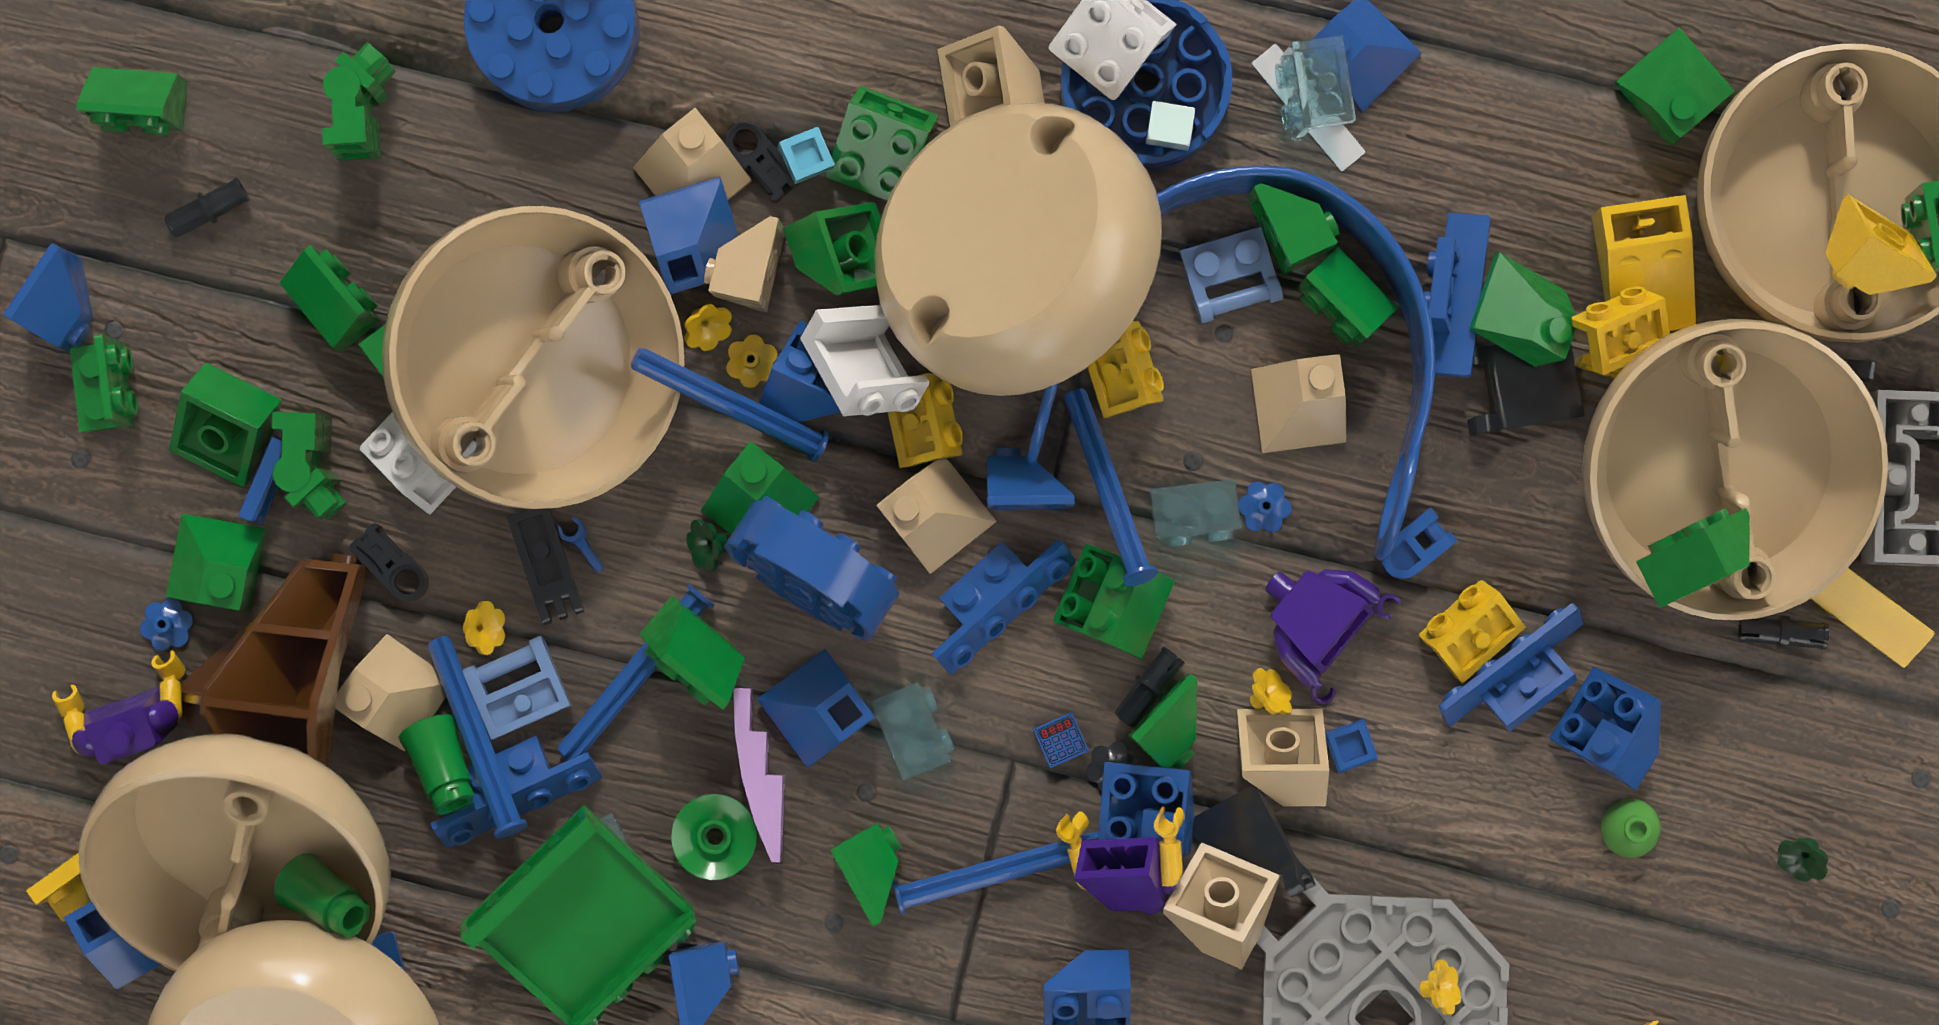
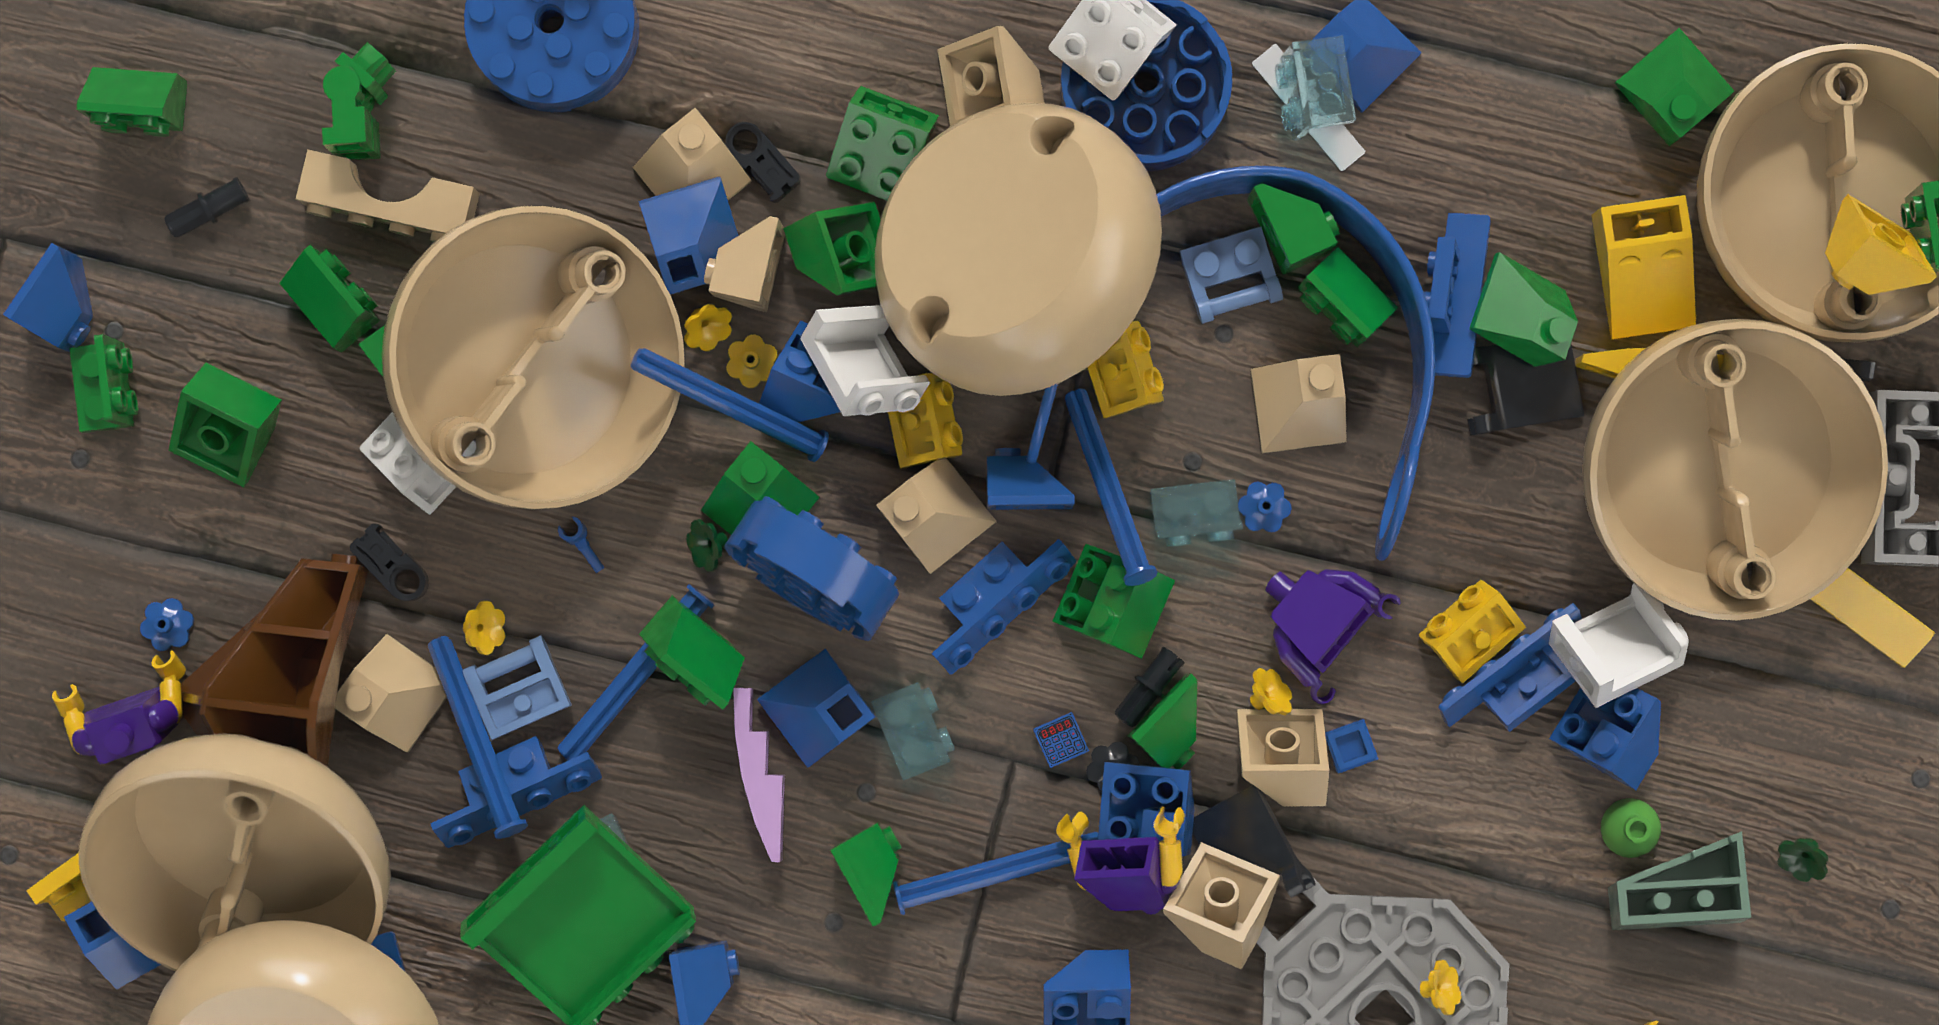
(216, 562): green slope -> none
(263, 486): blue tile -> none
(300, 466): green hips -> none
(320, 895): green plant -> none
(334, 185): none -> tan arch
(439, 762): green plant -> none
(545, 562): black hinge -> none
(691, 840): green dish -> none
(806, 155): medium azure tile -> none
(1170, 125): light aqua slope -> none
(1407, 554): blue plate -> none
(1619, 646): none -> white panel
(1622, 327): yellow bracket -> none
(1687, 891): none -> sand green wedge
(1697, 556): green slope -> none
(1784, 632): black pin -> none

